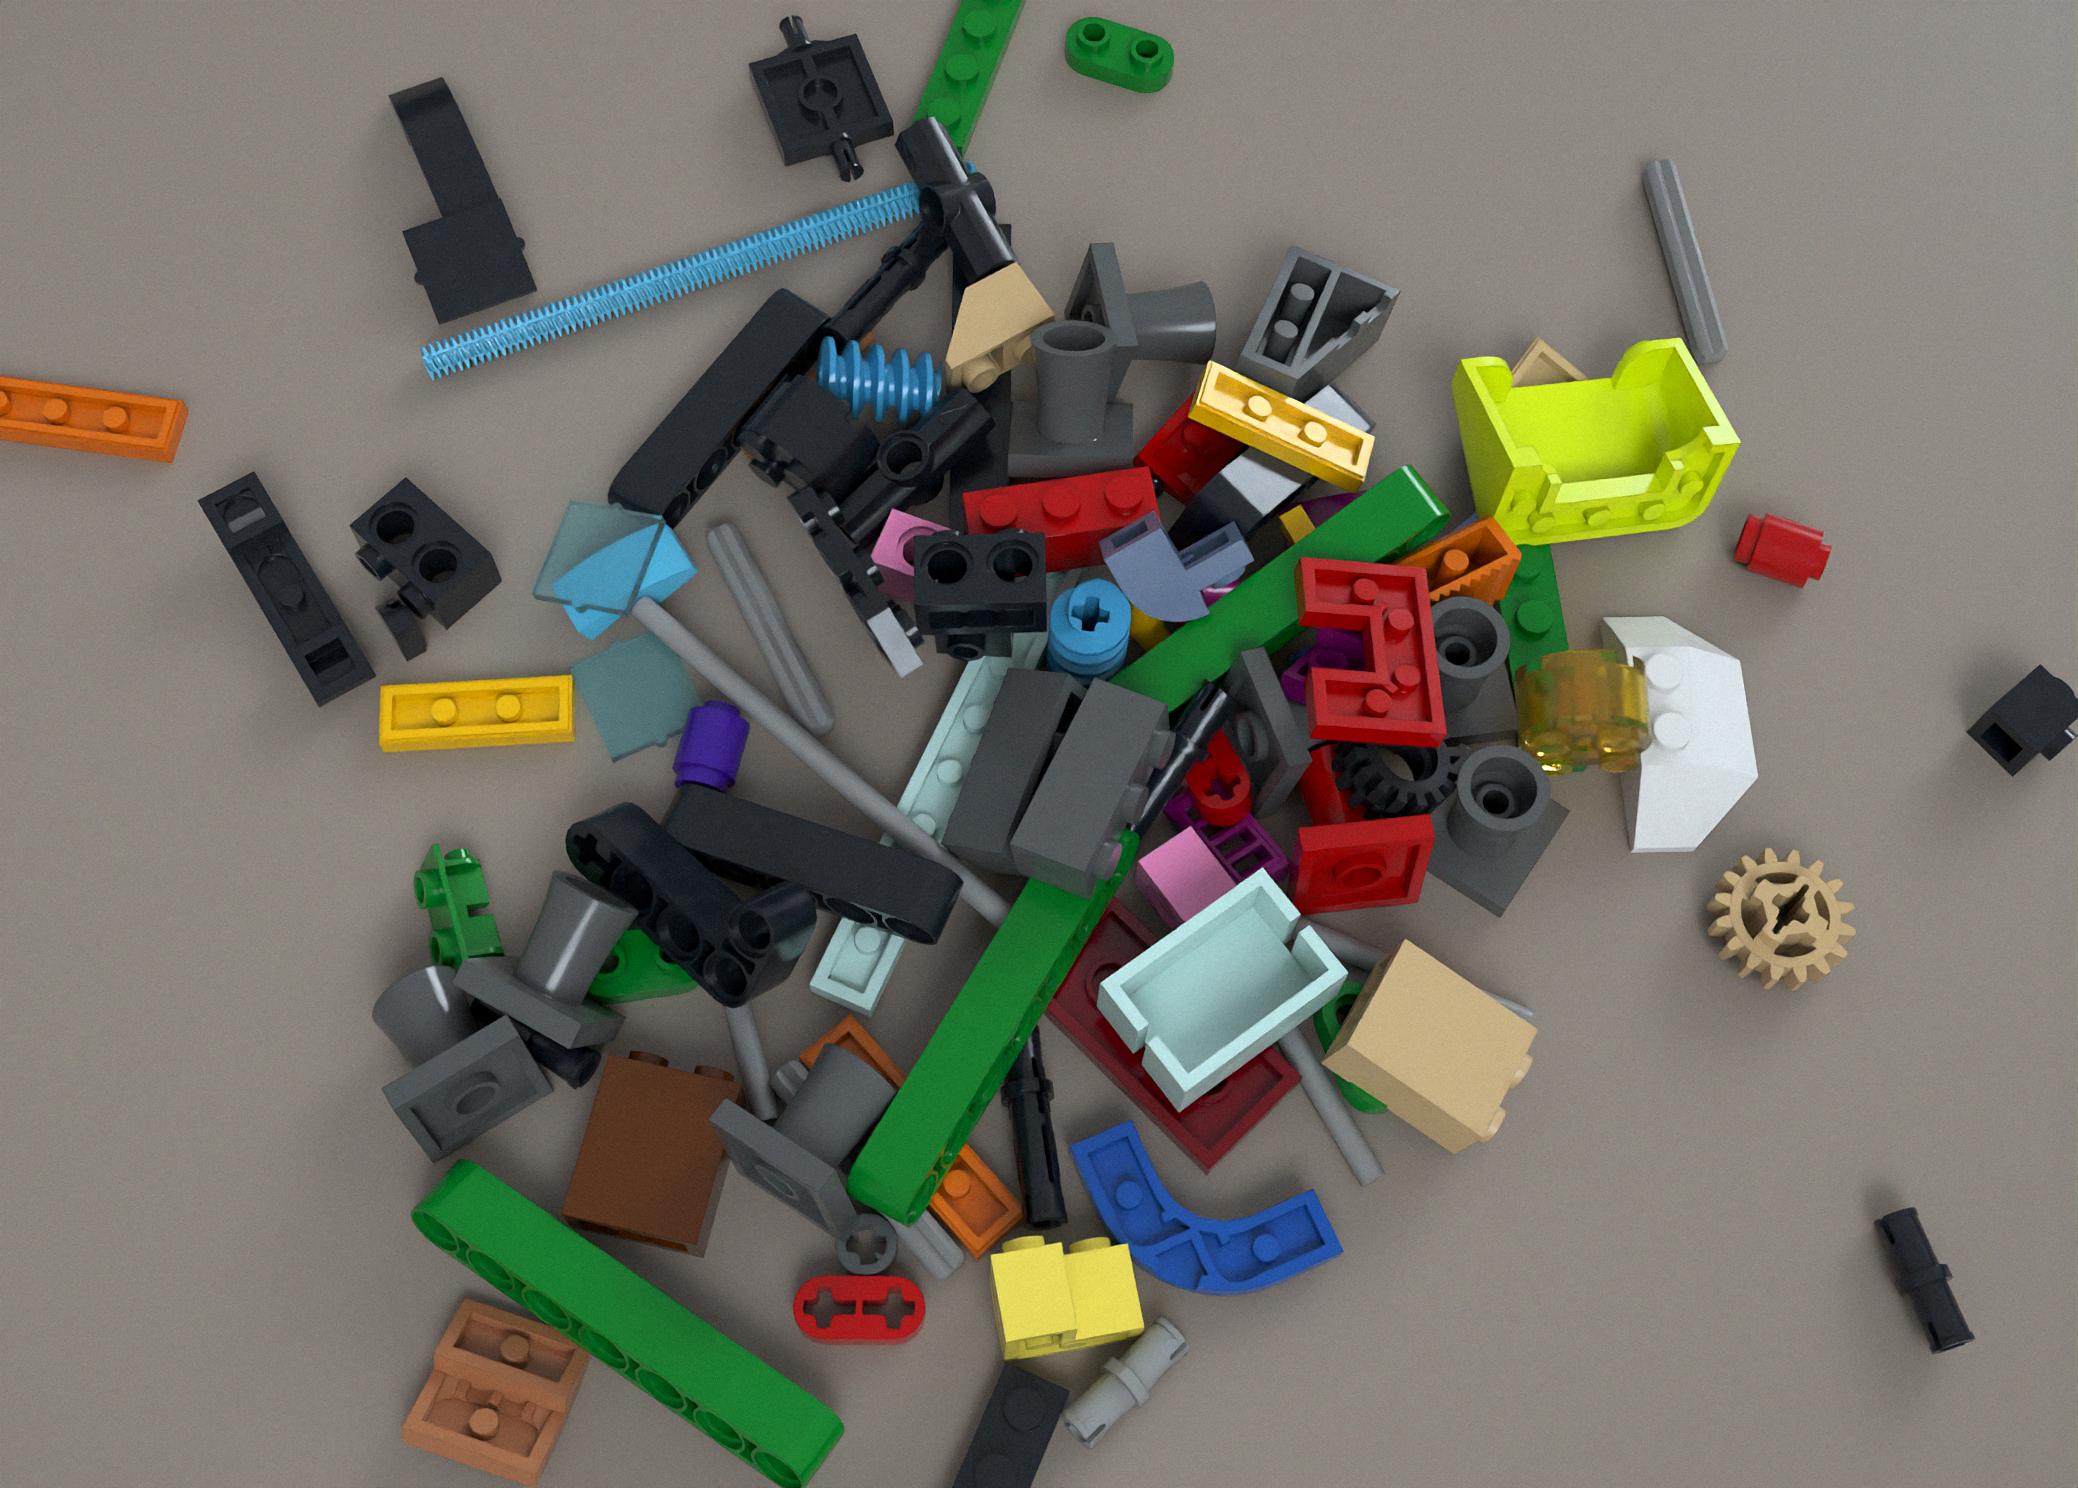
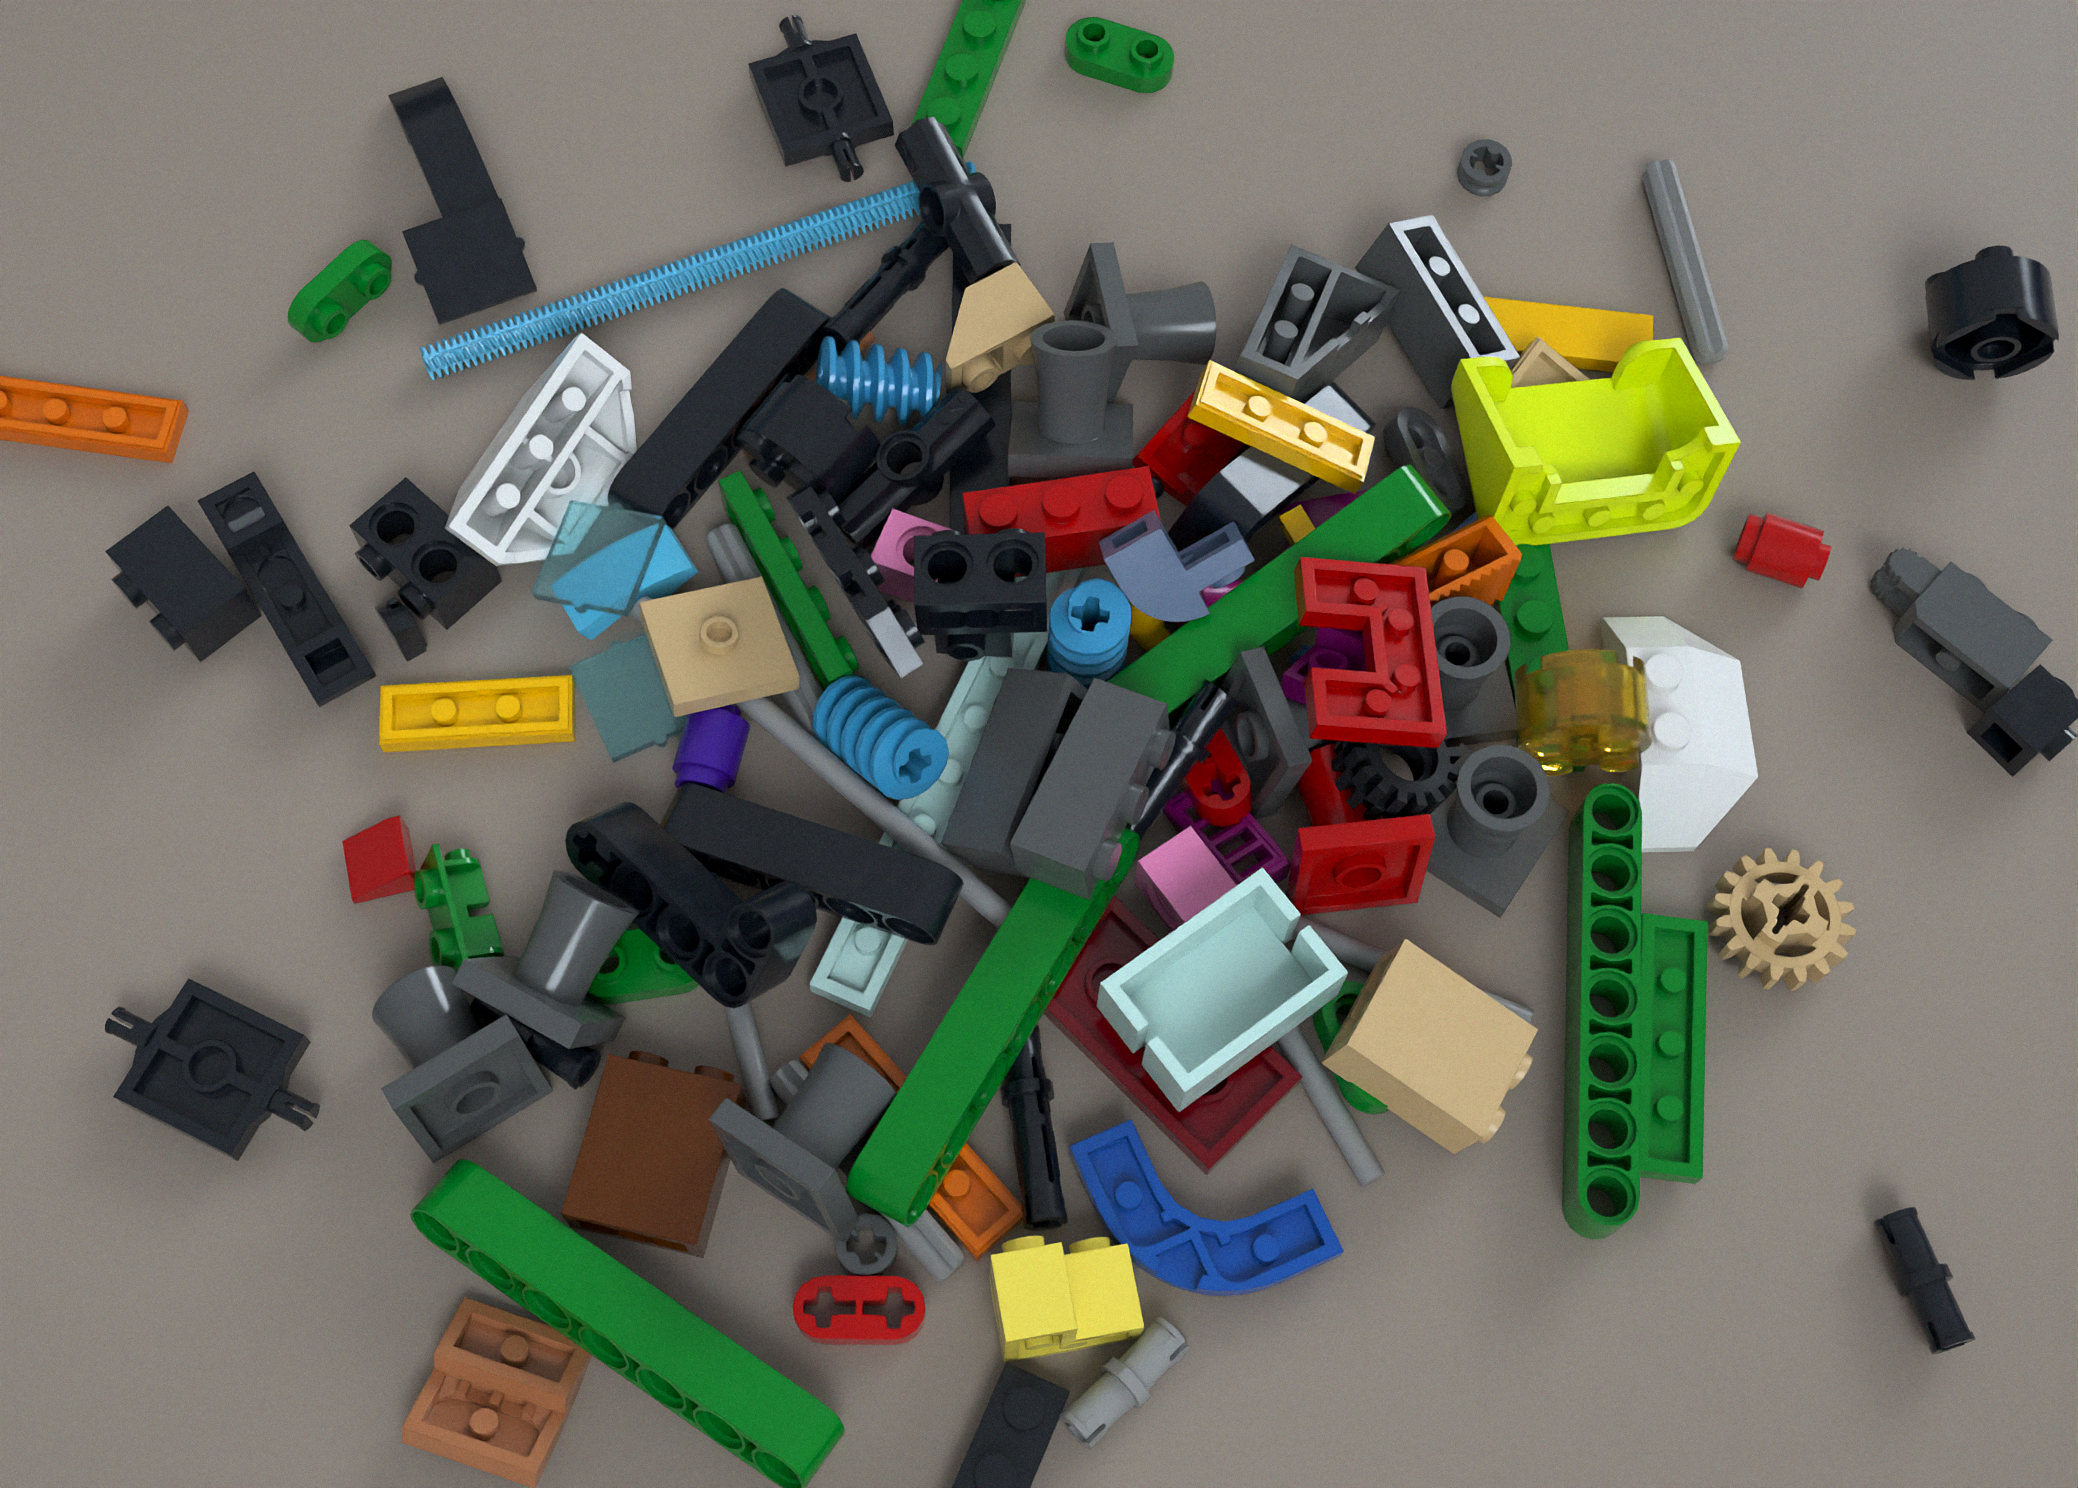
(183, 584): none -> black brick
(212, 1069): none -> black plate
(340, 291): none -> green plate
(380, 861): none -> red slope
(554, 448): none -> white wedge
(718, 646): none -> tan plate
(779, 565): none -> green plate
(879, 738): none -> dark azure piece
(1418, 441): none -> flat silver plate
(1439, 305): none -> dark grey brick
(1493, 156): none -> dark grey bush
(1580, 335): none -> yellow tile
(1597, 1036): none -> green beam
(1672, 1047): none -> green plate
(1957, 627): none -> dark grey hinge
(1991, 315): none -> black brick

